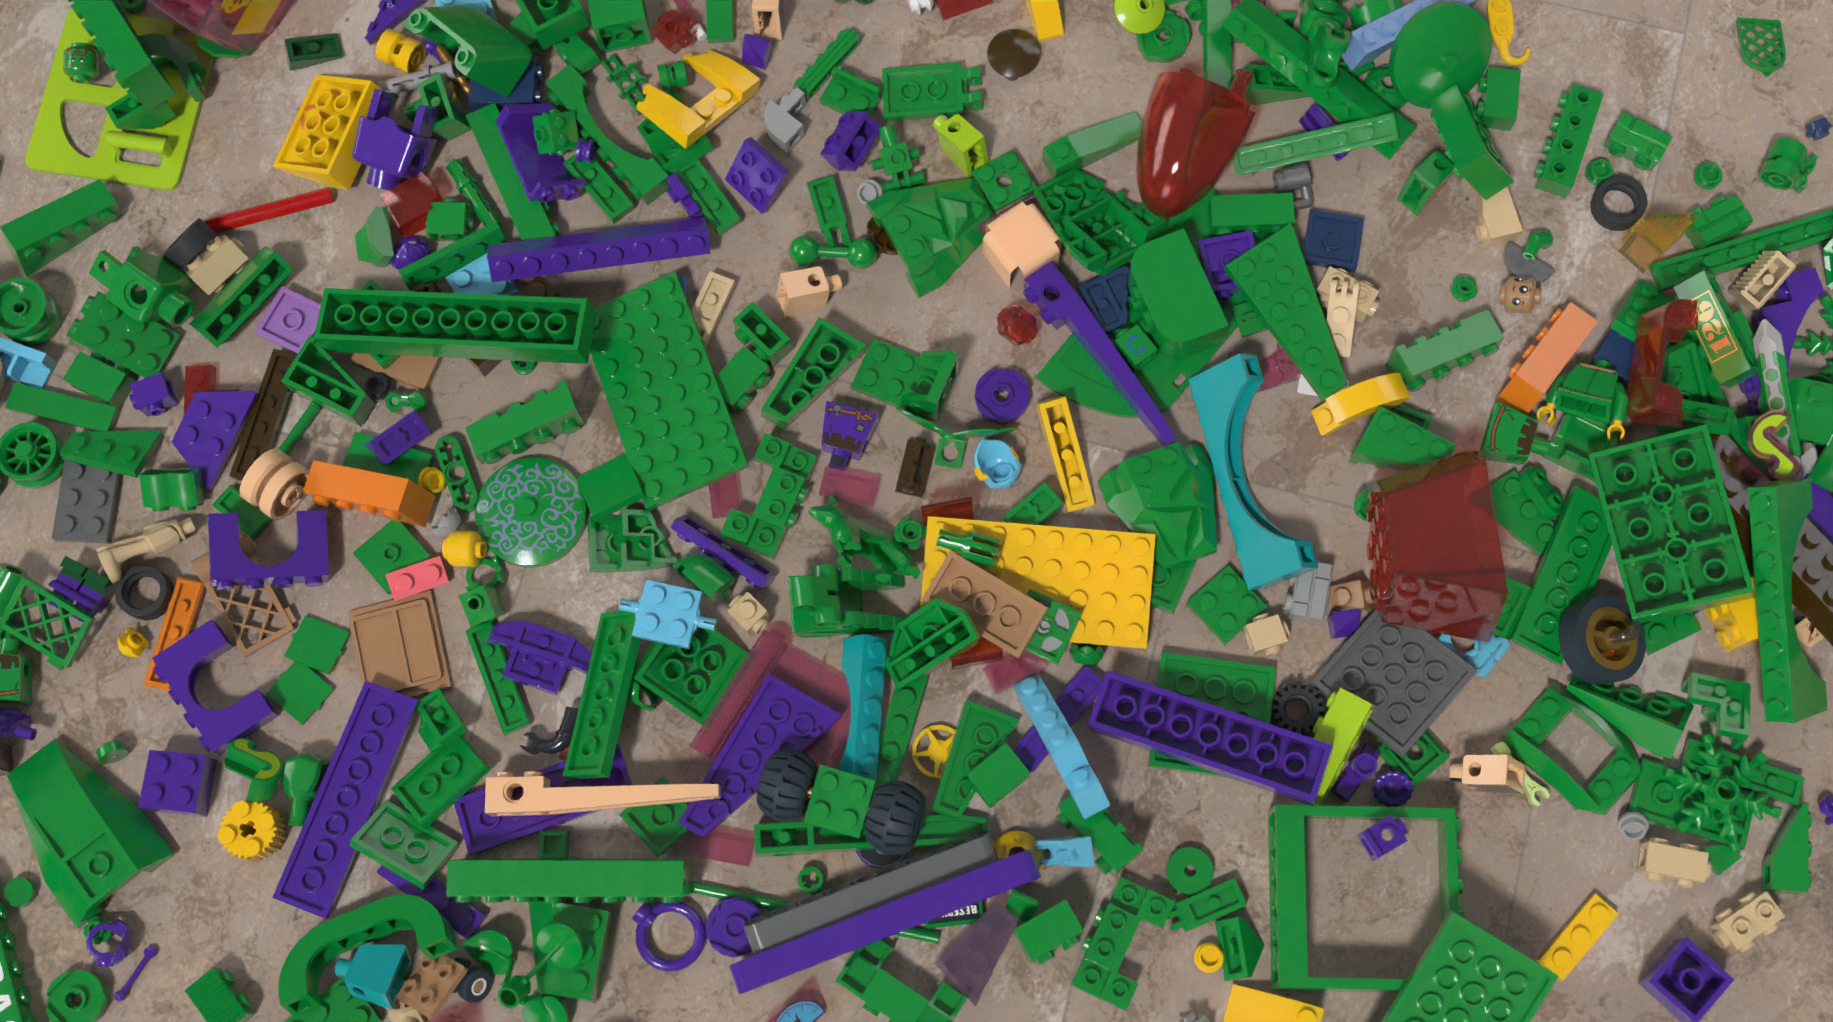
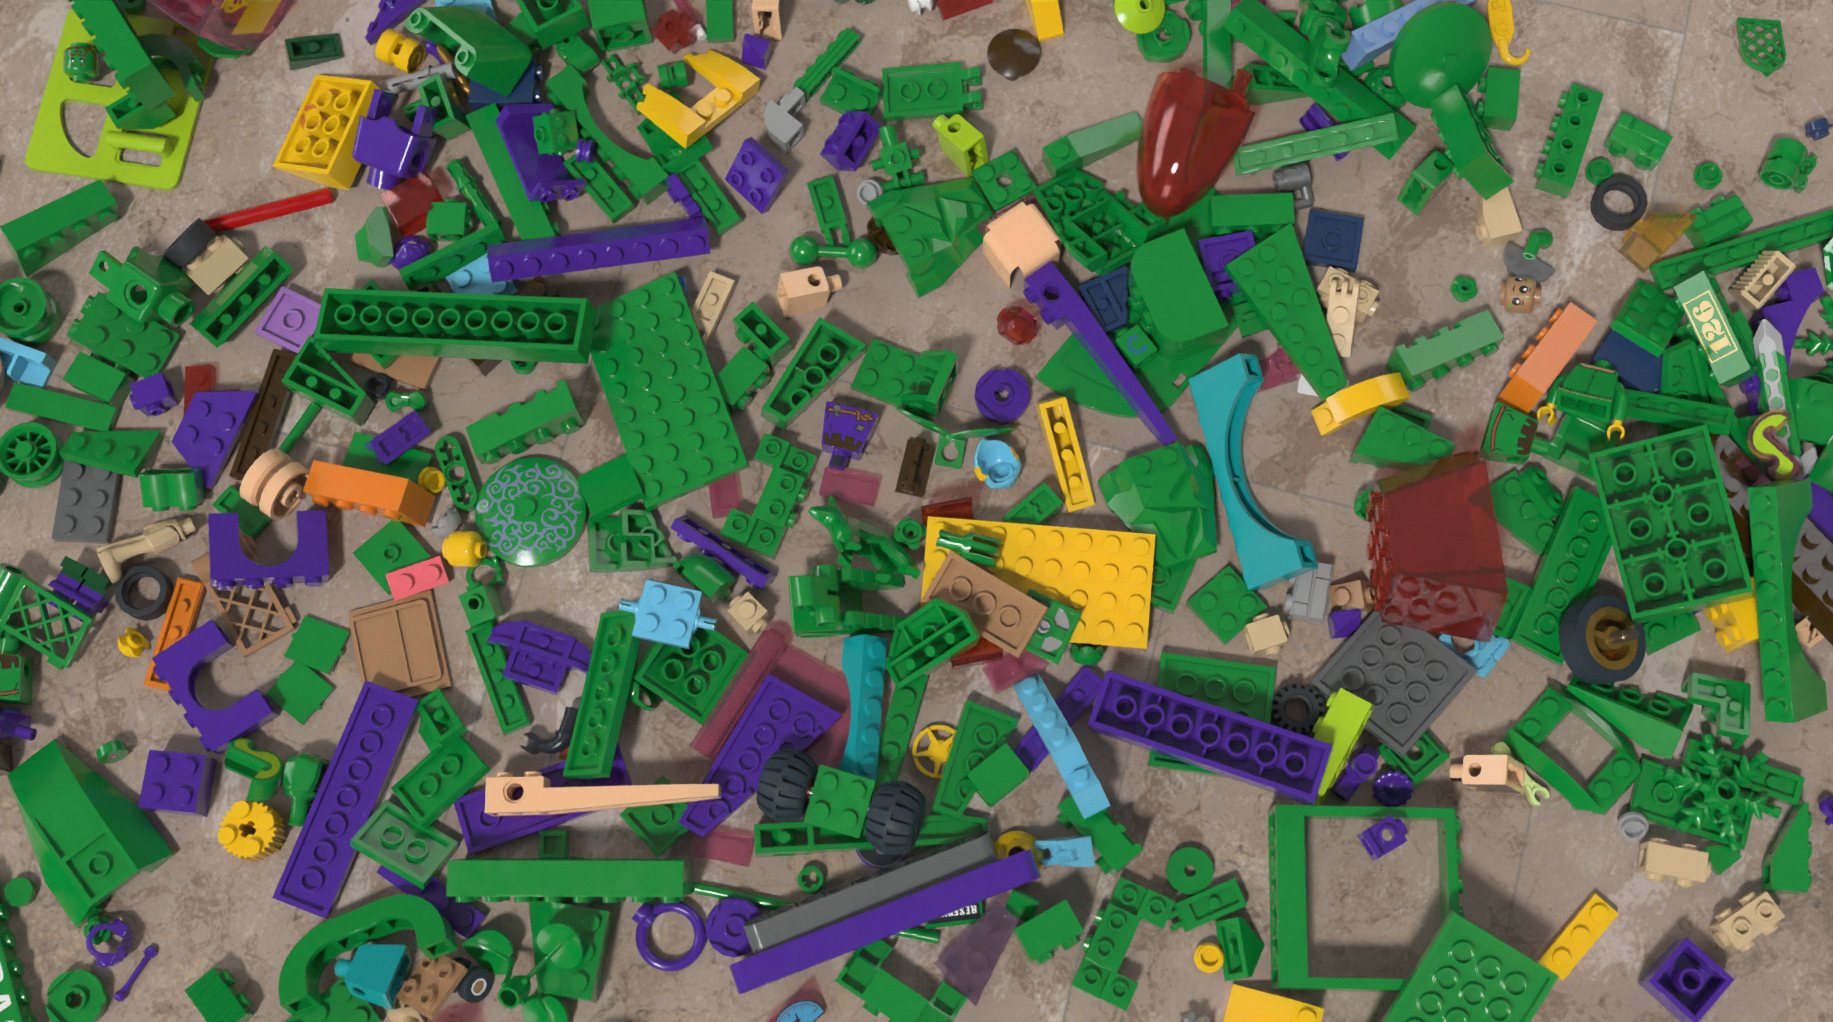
(1647, 398): clear red windscreen -> none

